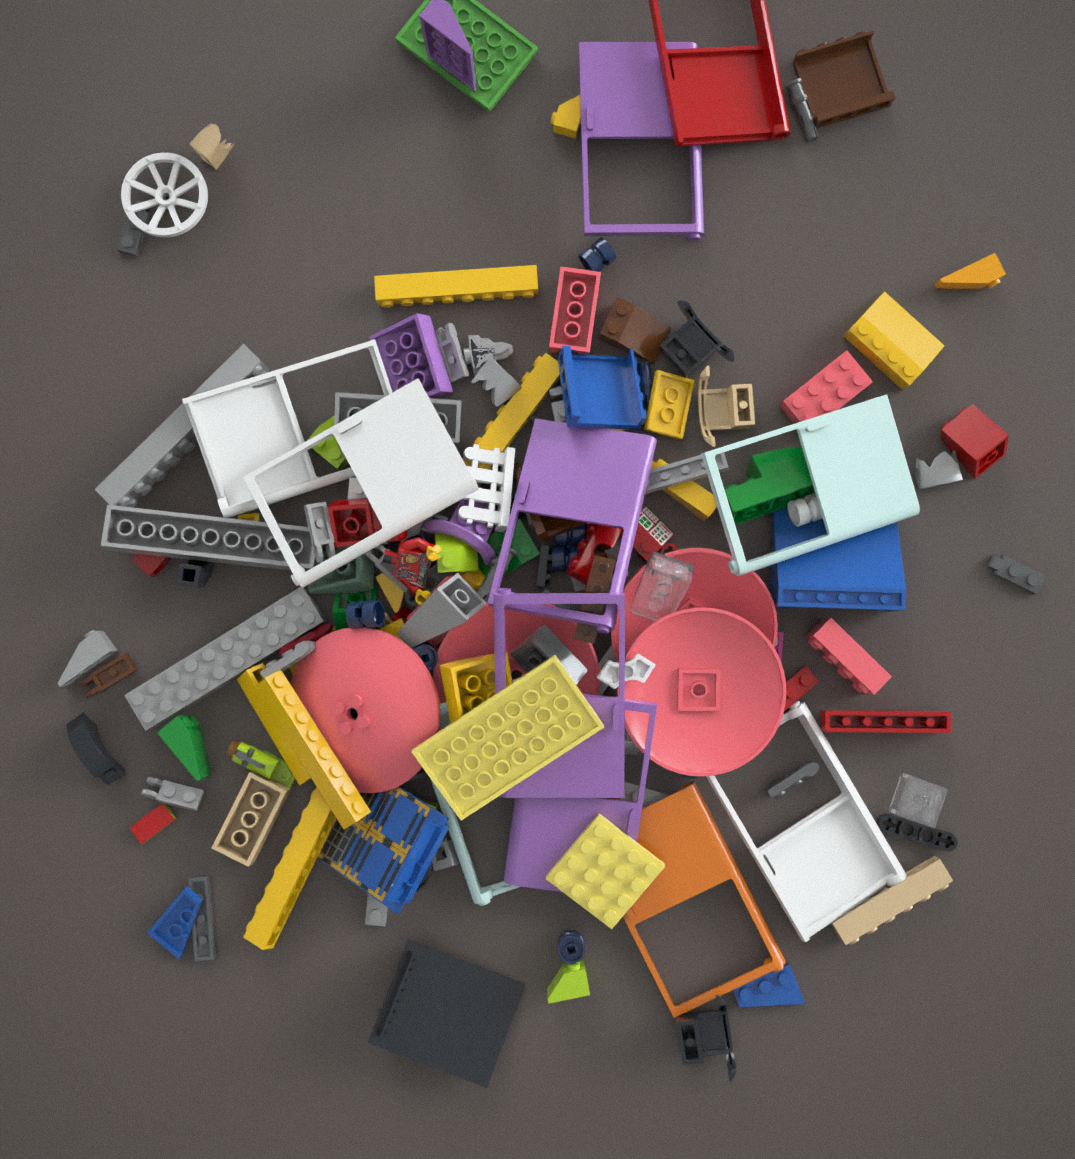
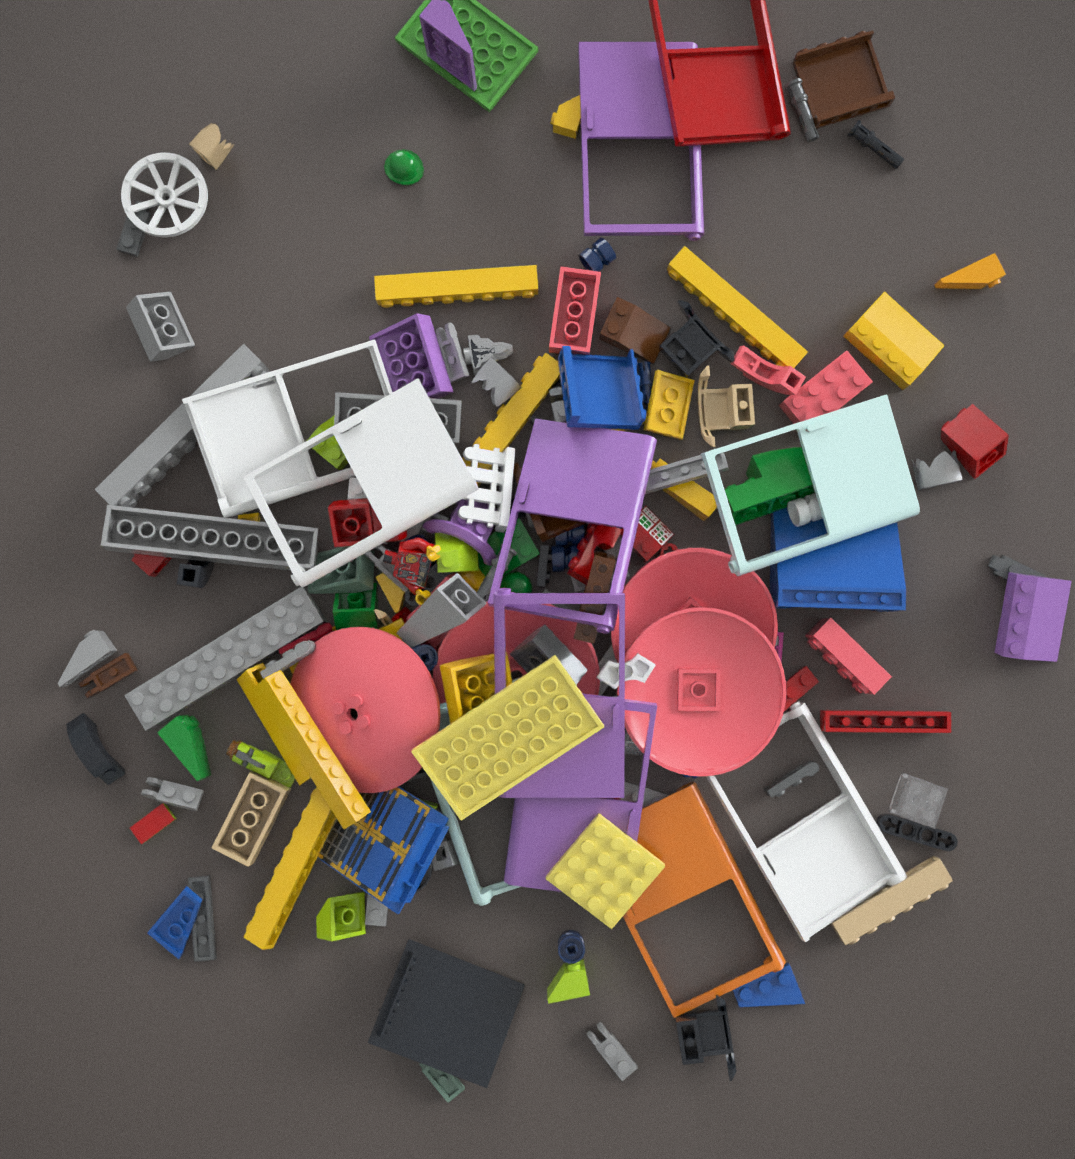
(159, 325): none -> light grey slope
(320, 529): light grey hinge -> none
(342, 917): none -> lime slope
(365, 614): dark blue wheel -> none
(404, 167): none -> green hat
(446, 1084): none -> sand green hinge
(517, 583): none -> green hair
(613, 1052): none -> light grey hinge
(661, 587): clear slope -> none
(735, 309): none -> yellow brick
(771, 376): none -> coral arch
(868, 139): none -> black pin
(1032, 617): none -> medium lavender slope

